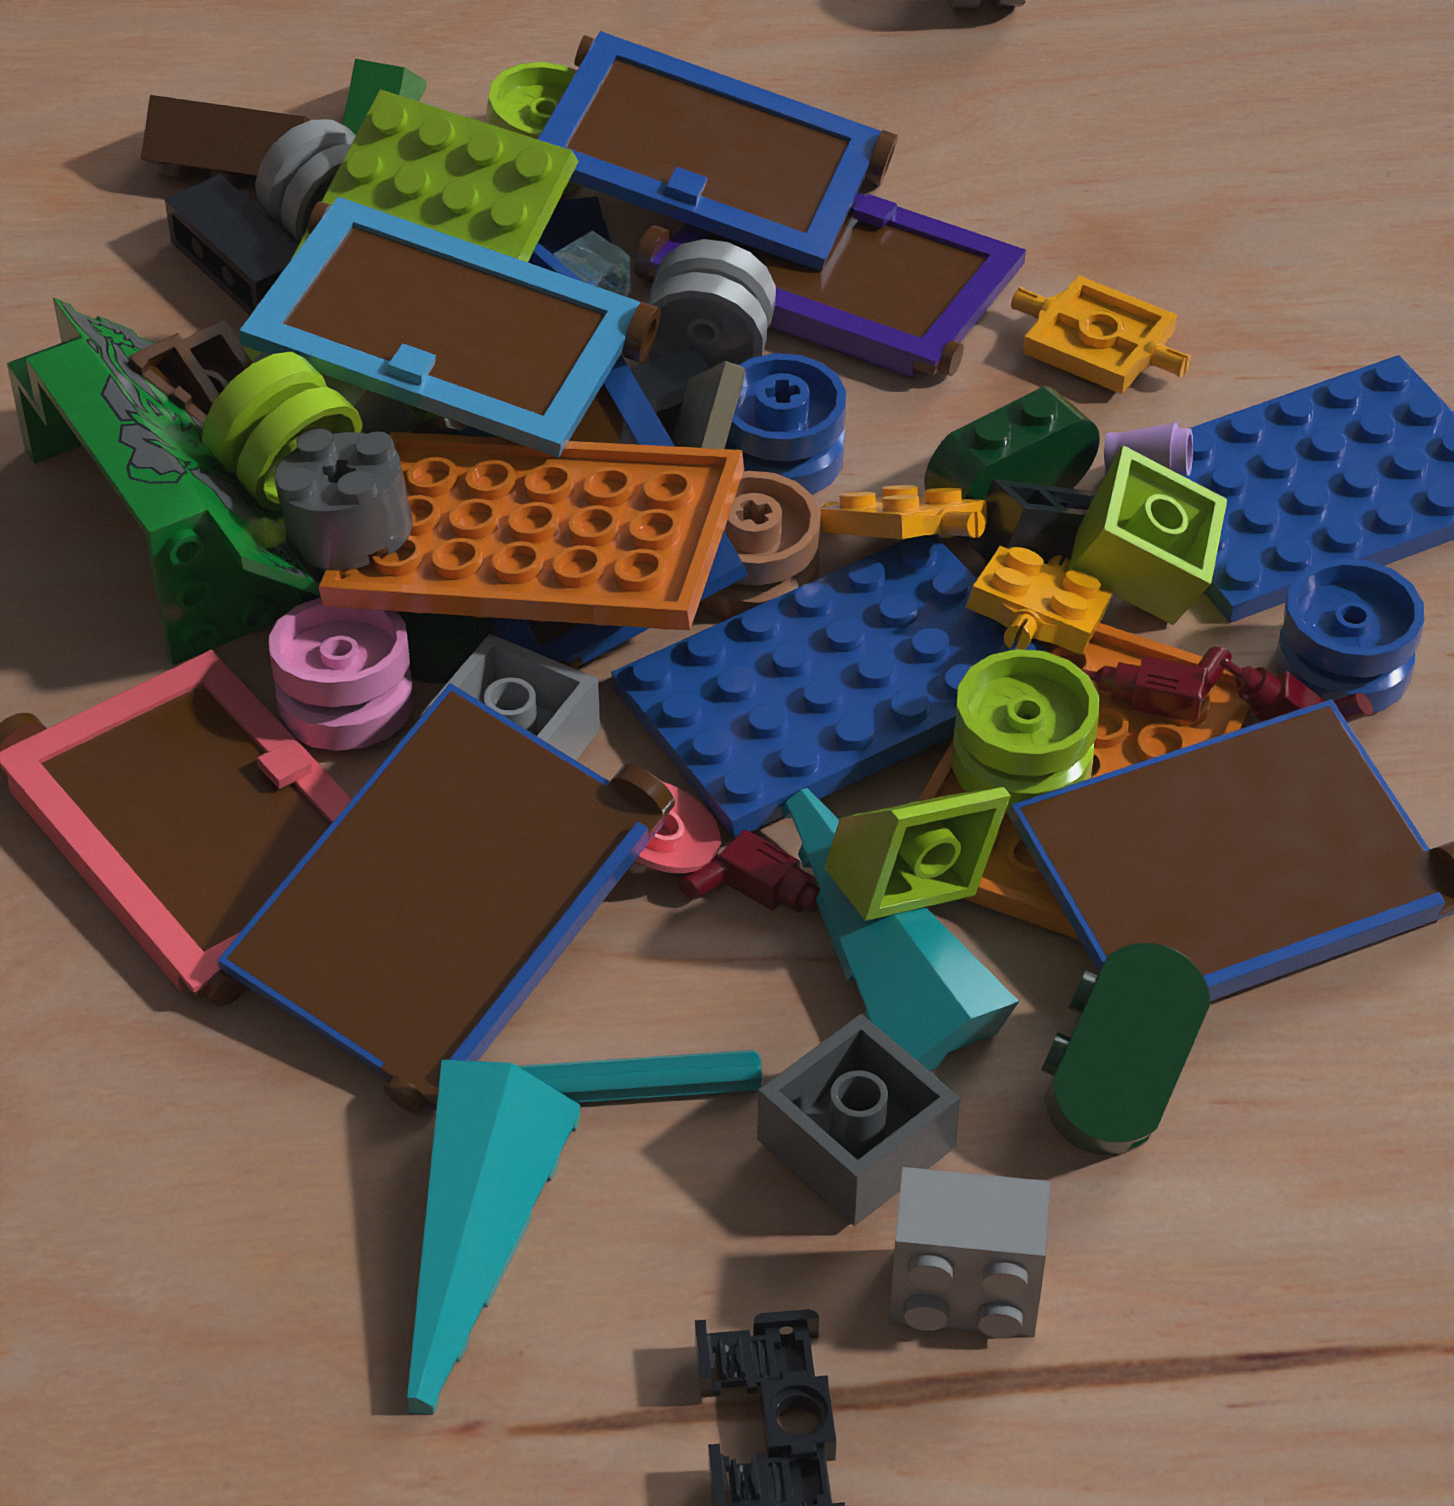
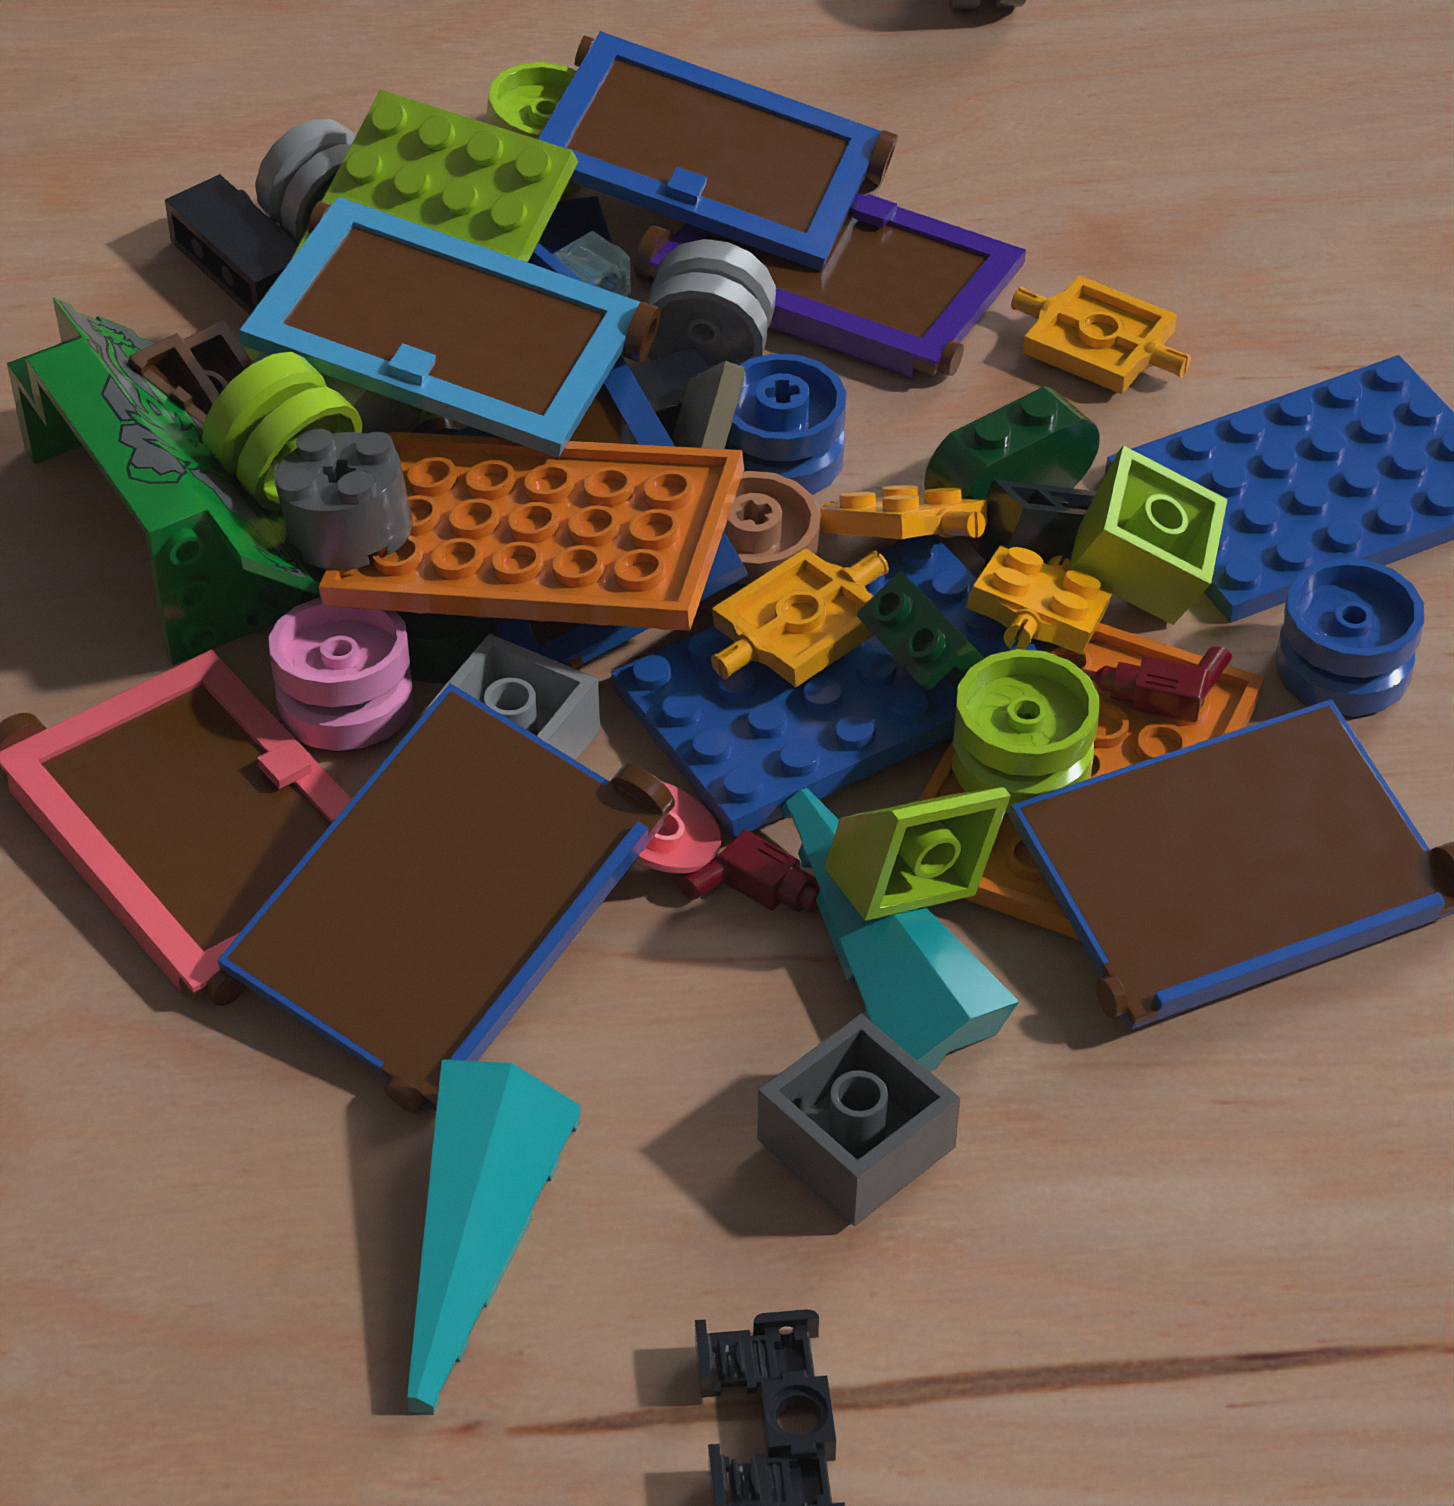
(210, 138): reddish brown slope -> none
(366, 82): green slope -> none
(652, 1076): teal axle -> none
(797, 616): none -> light orange plate
(918, 633): none -> dark green bracket
(969, 1252): light grey brick -> none
(1125, 1047): dark green brick -> none
(1161, 443): lavender cone -> none
(1285, 694): dark red piece -> none

